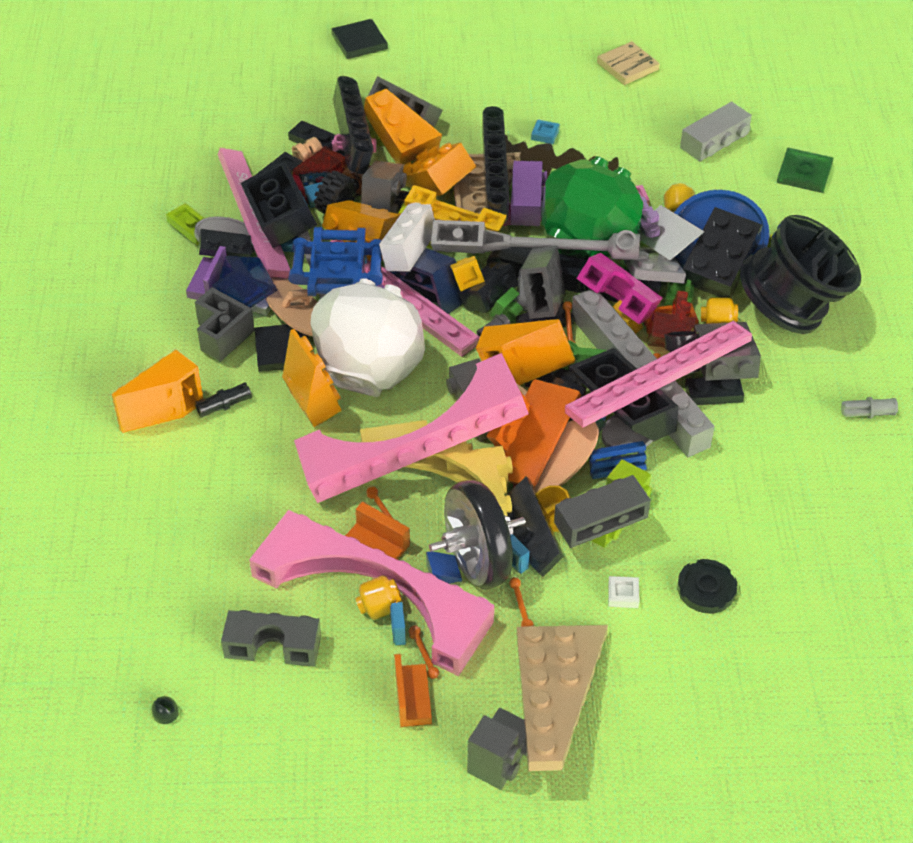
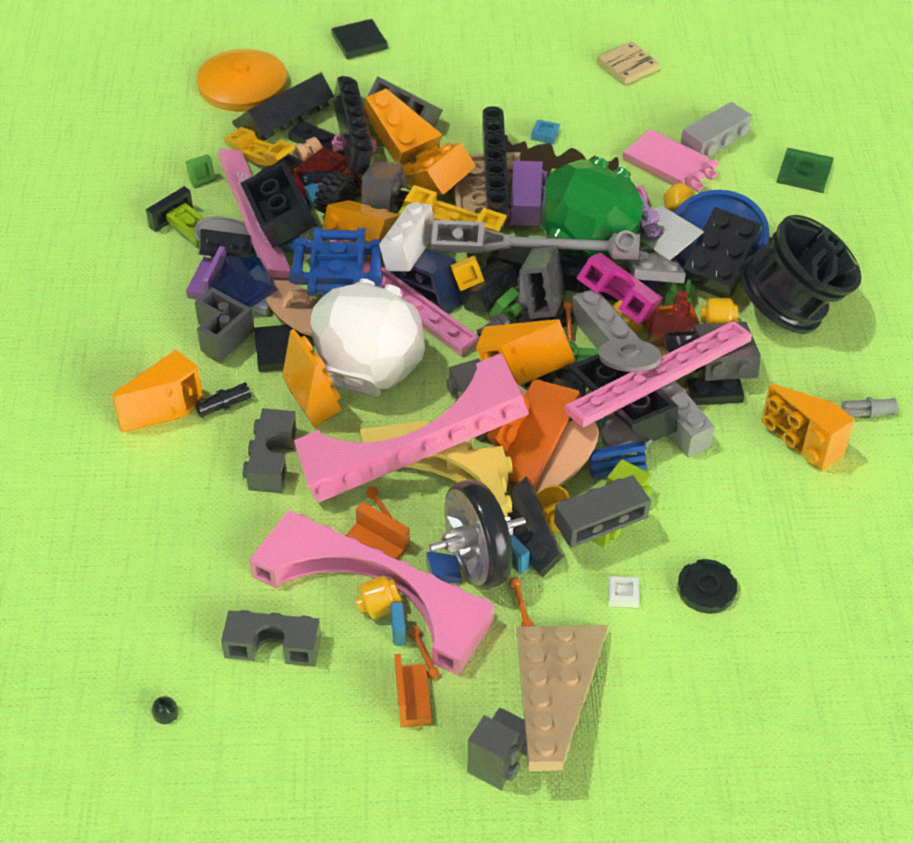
(157, 212): none -> black plate
(200, 170): none -> bright green tile
(241, 79): none -> light orange dish
(258, 150): none -> yellow slope
(272, 432): none -> dark grey arch
(286, 107): none -> black slope
(630, 355): none -> light grey piece
(670, 160): none -> bright pink tile
(808, 424): none -> light orange slope

